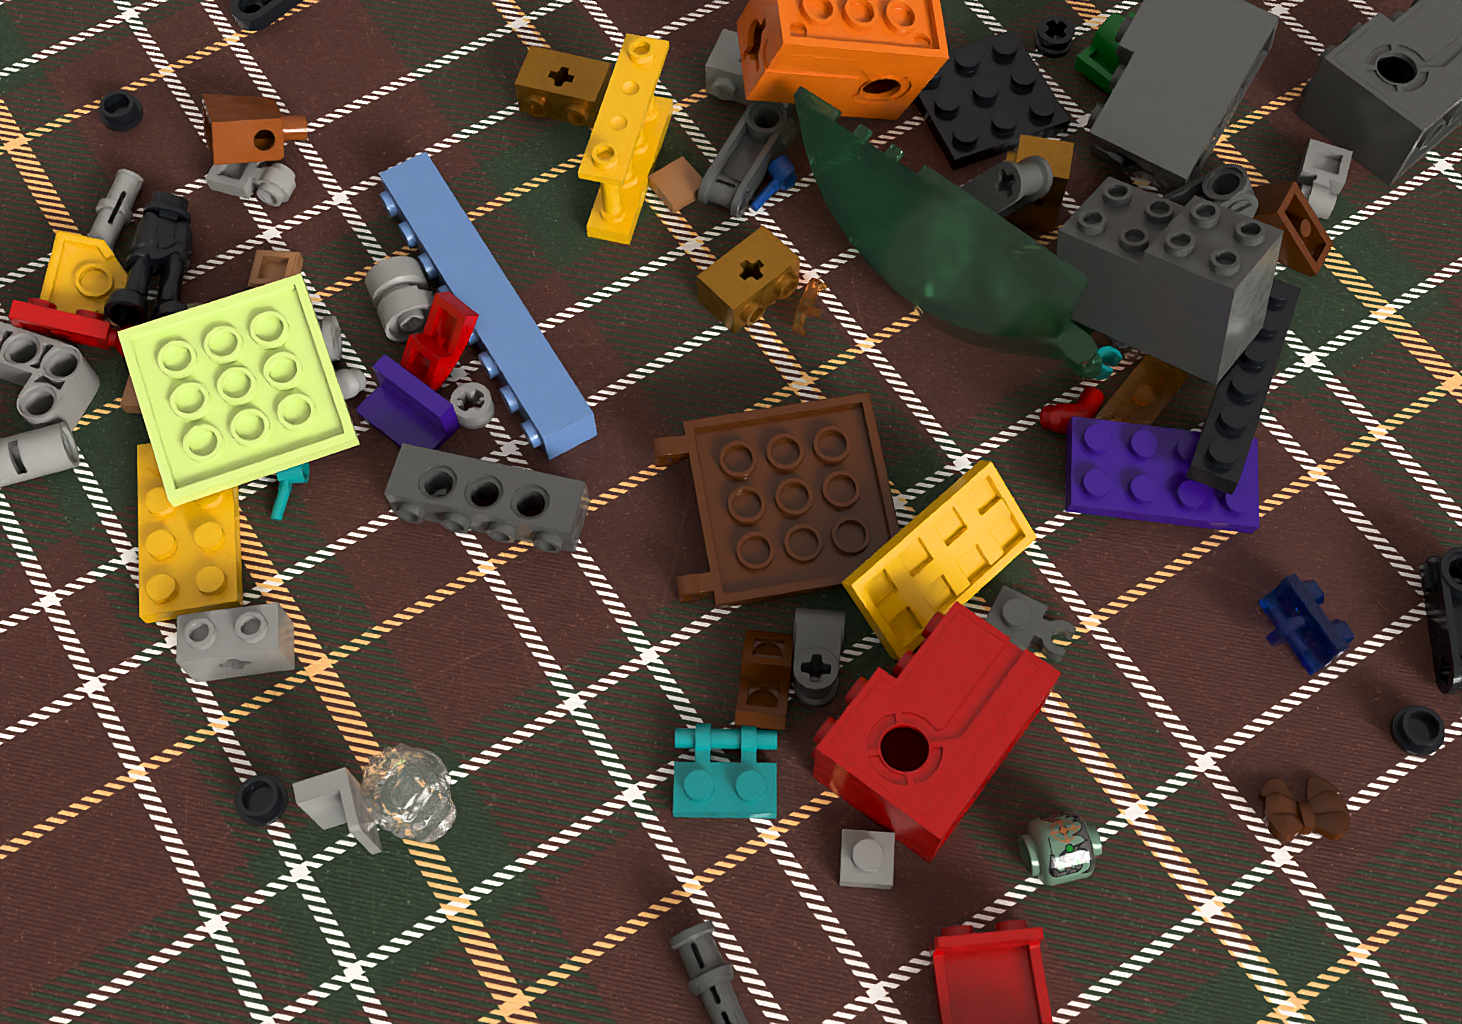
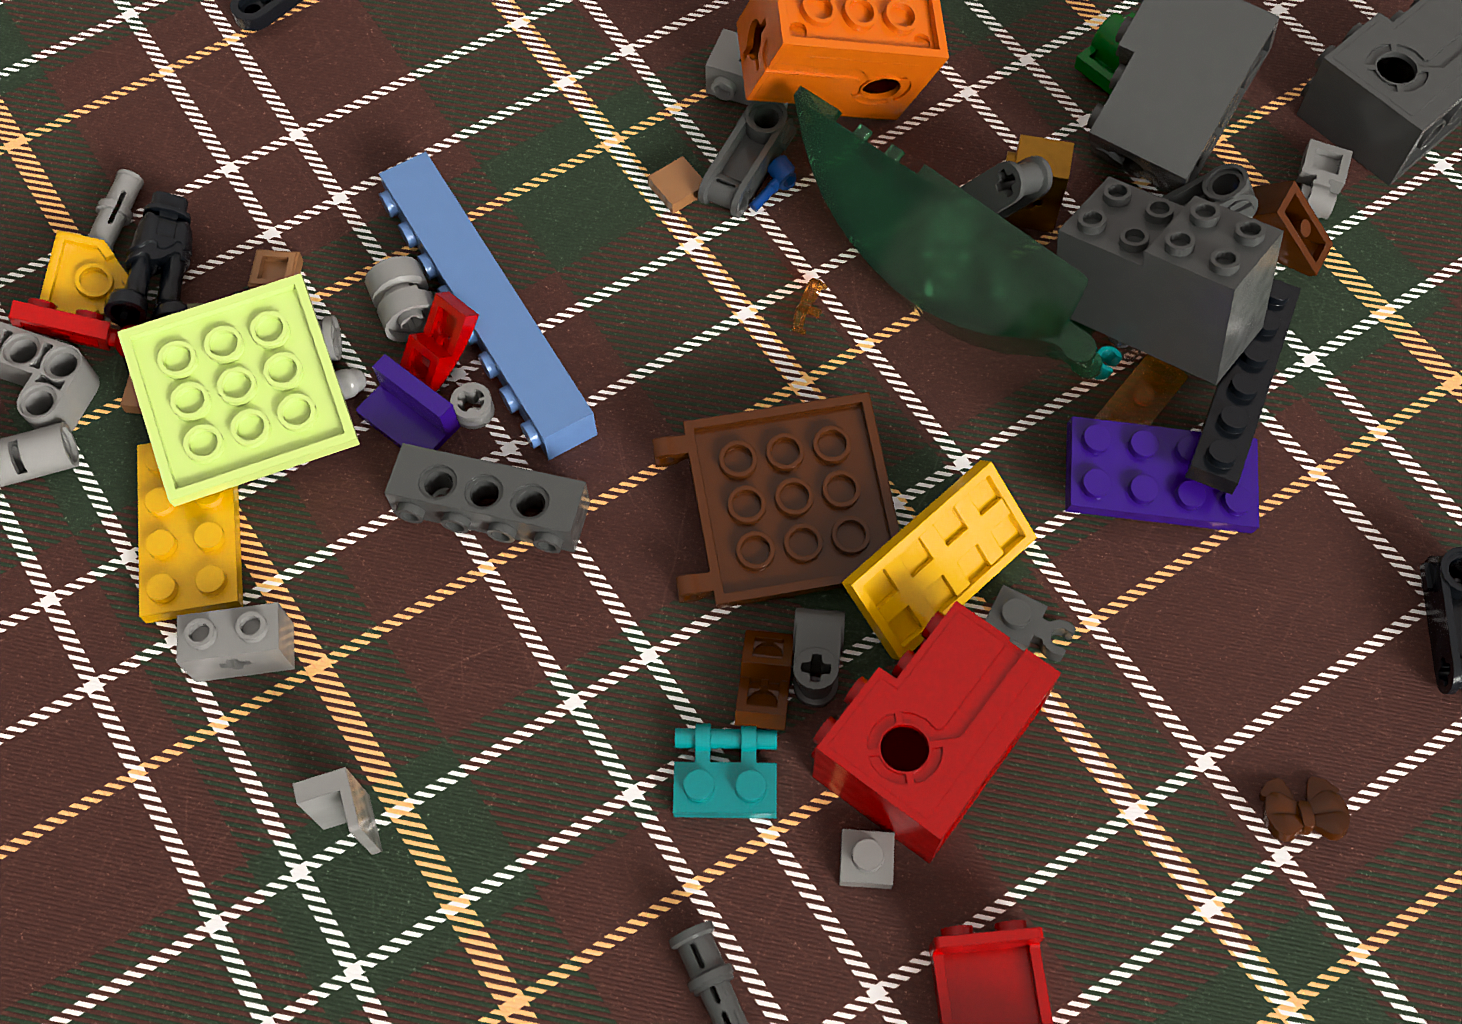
(120, 111): black plate -> none
(240, 179): light grey plate -> none
(248, 128): dark orange torso -> none
(261, 800): black plate -> none
(286, 478): teal hand -> none
(409, 793): clear hair -> none
(562, 86): pearl gold brick -> none
(626, 139): yellow fence -> none
(749, 279): pearl gold brick -> none
(988, 99): black plate -> none
(1052, 46): black bush -> none
(1057, 416): red arm -> none
(1059, 848): sand green head -> none
(1303, 624): clear blue hips -> none
(1417, 730): black plate -> none

